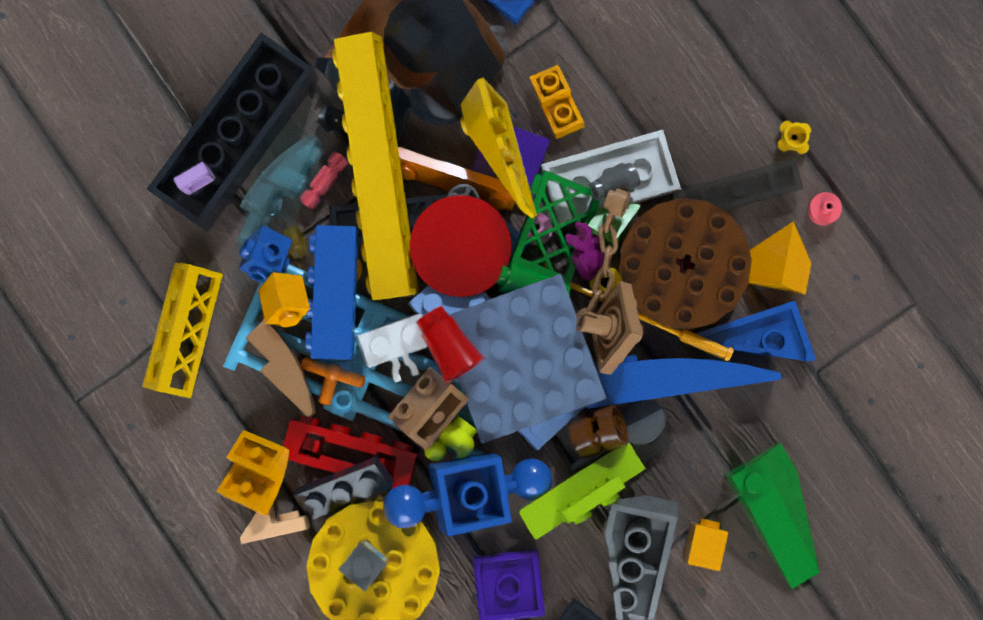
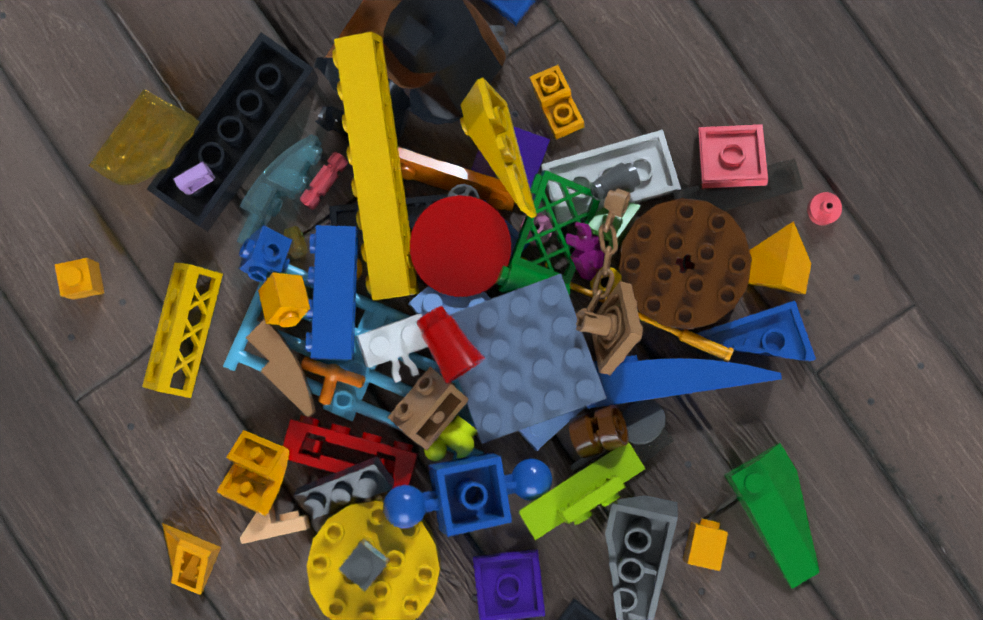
(79, 278): none -> light orange brick
(144, 140): none -> clear yellow plate
(189, 559): none -> light orange slope
(732, 156): none -> coral tile
(802, 132): yellow plate -> none

